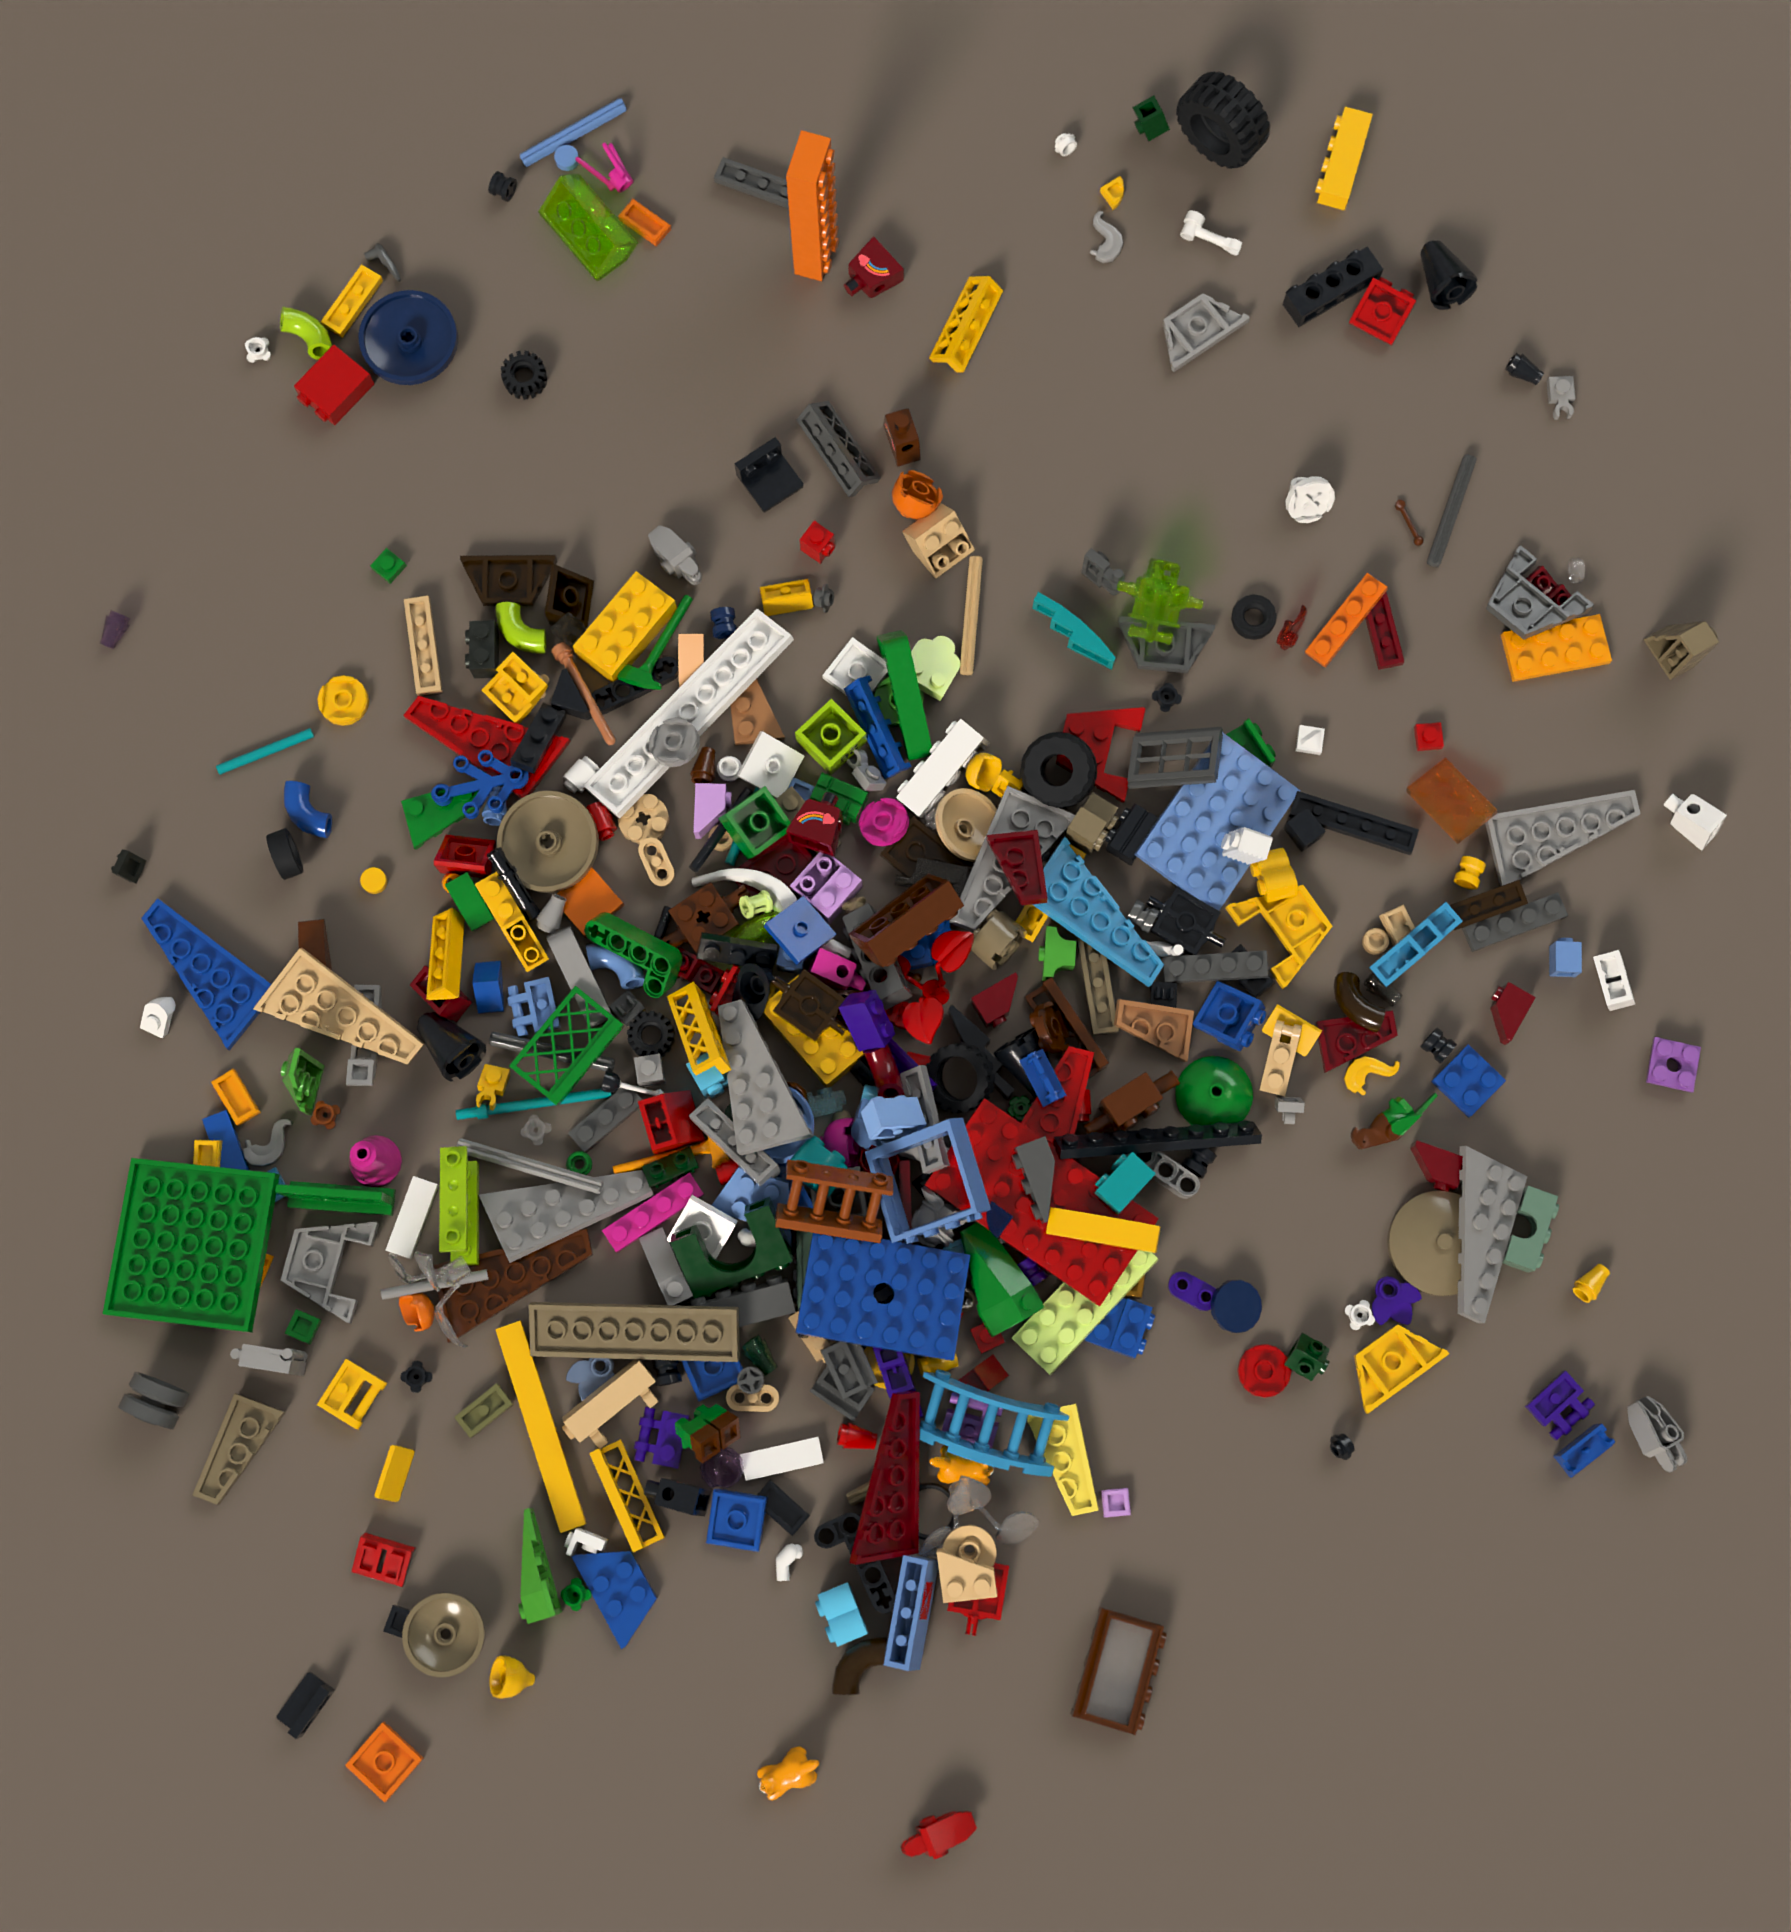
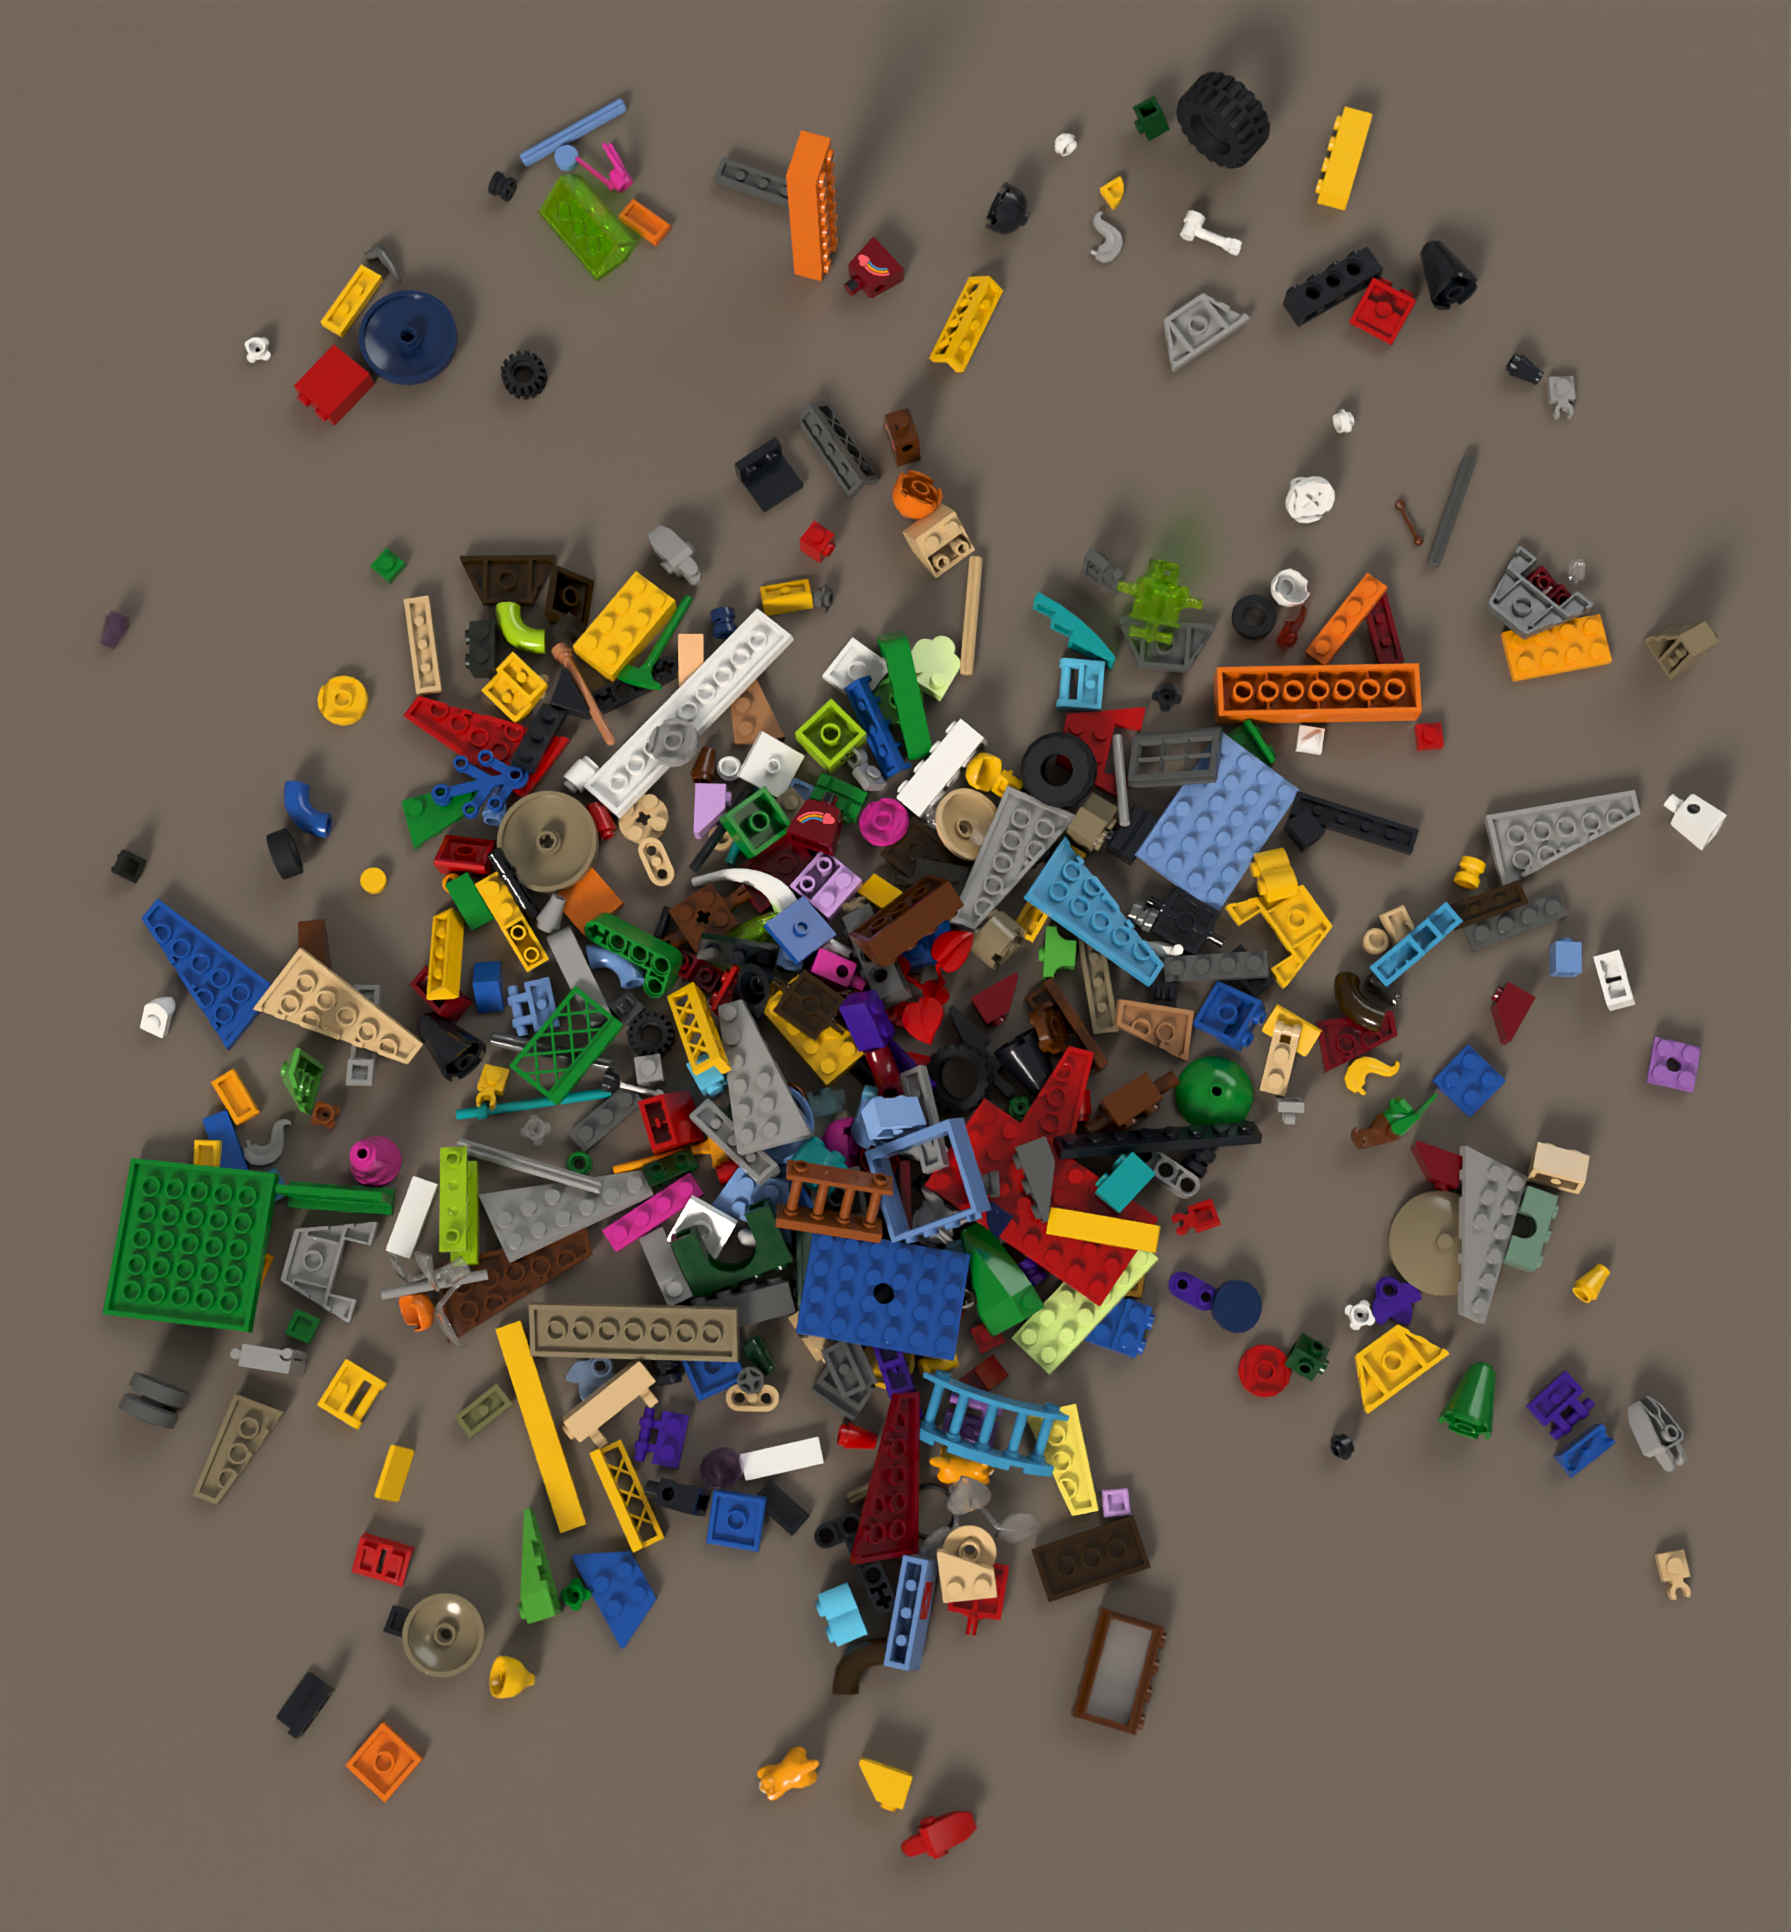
(264, 751): teal bar -> none
(308, 329): lime cylinder -> none
(416, 1384): black plate -> none
(590, 1541): white bracket -> none
(708, 1431): reddish brown hips -> none
(755, 904): yellowish green bush -> none
(785, 1558): white arm -> none
(878, 891): none -> yellow tile
(886, 1783): none -> yellow slope
(991, 1183): none -> dark grey wheel
(1008, 210): none -> black cylinder
(1021, 863): dark red wing -> none
(1042, 1077): blue hinge -> none
(1088, 688): none -> medium azure plate
(1090, 1558): none -> dark brown plate
(1120, 780): none -> light grey bar
(1201, 1217): none -> red plate
(1246, 845): white brick -> none
(1289, 588): none -> white hair
(1317, 693): none -> orange brick
(1343, 421): none -> white plate
(1438, 1045): black wheel -> none
(1451, 800): clear orange plate -> none
(1472, 1403): none -> green cone
(1558, 1167): none -> tan brick
(1673, 1568): none -> tan plate

